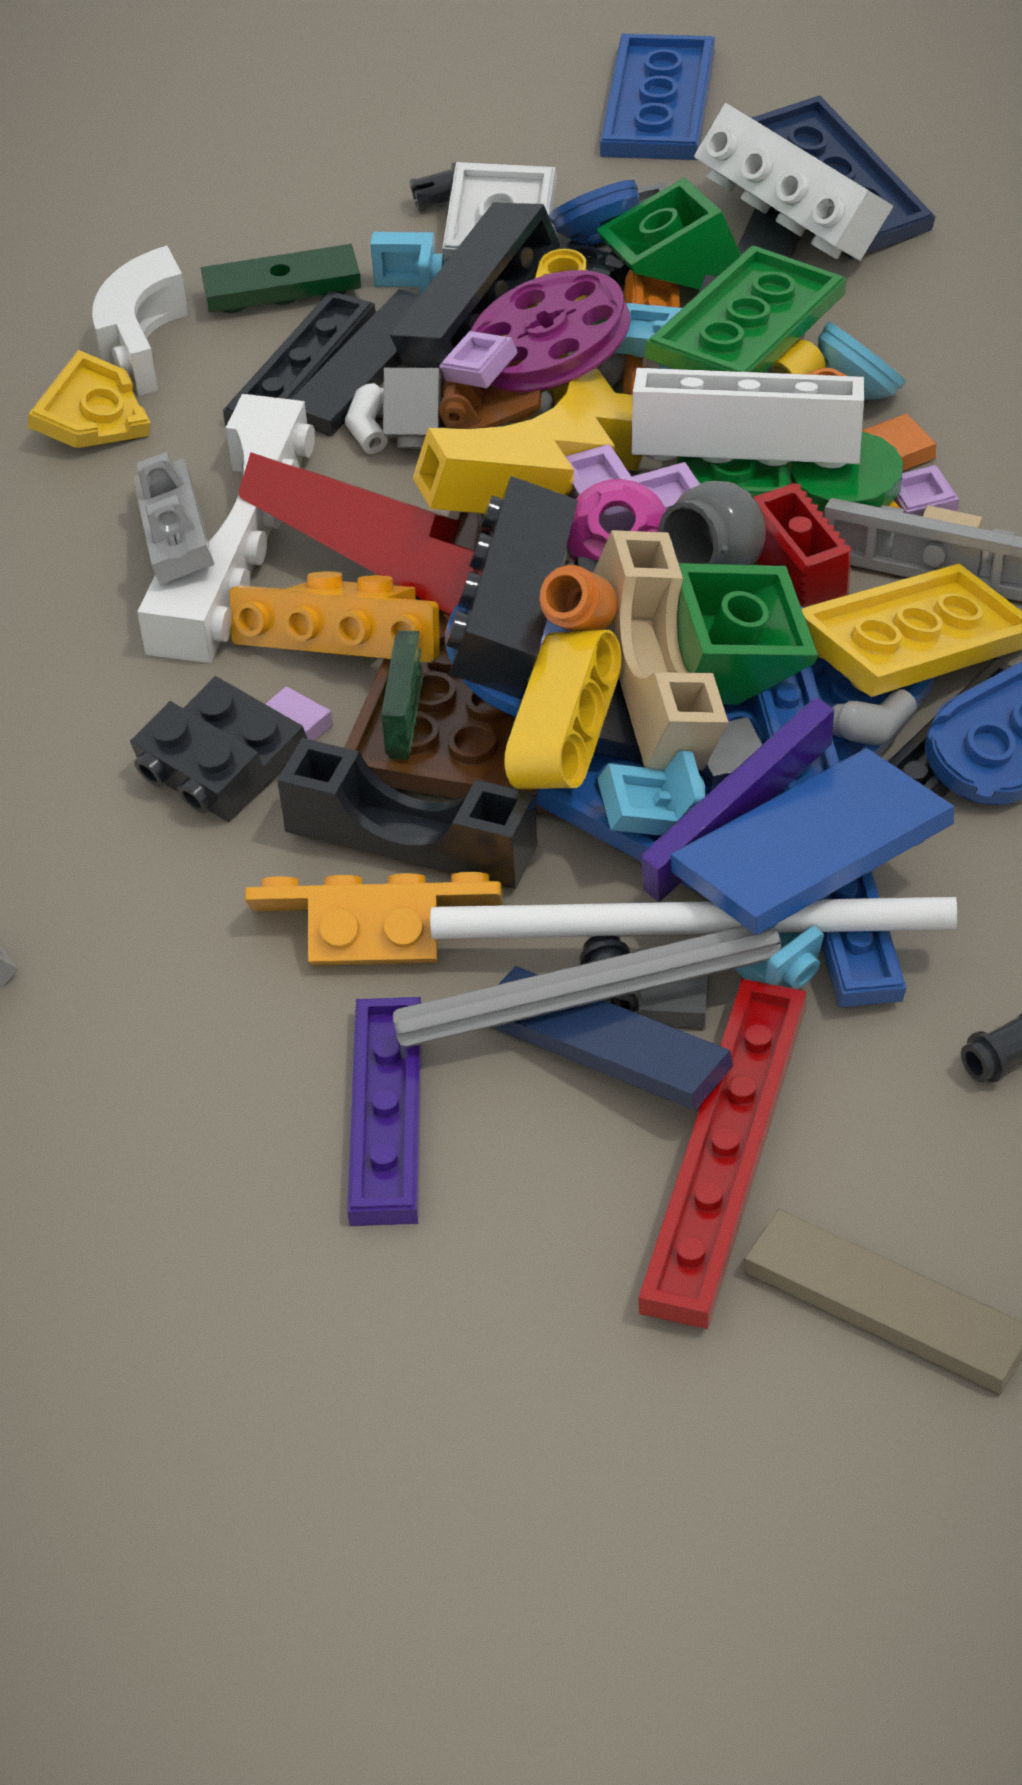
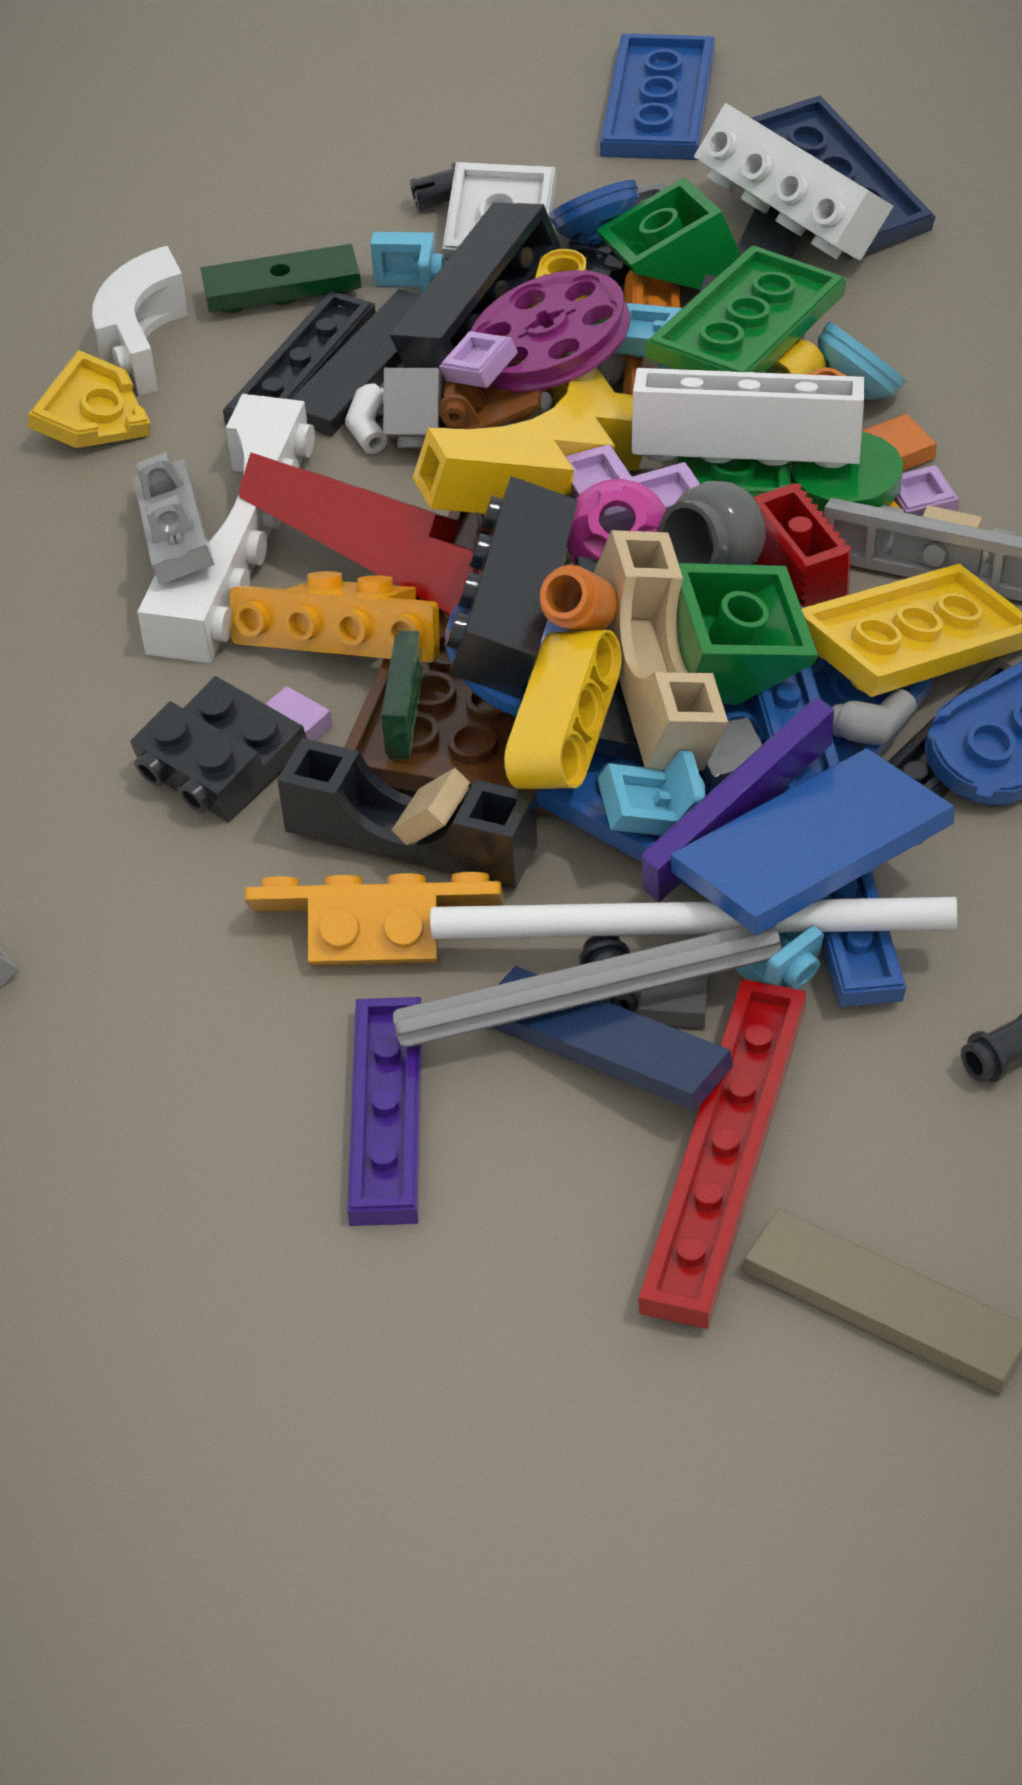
(431, 807): none -> tan tile

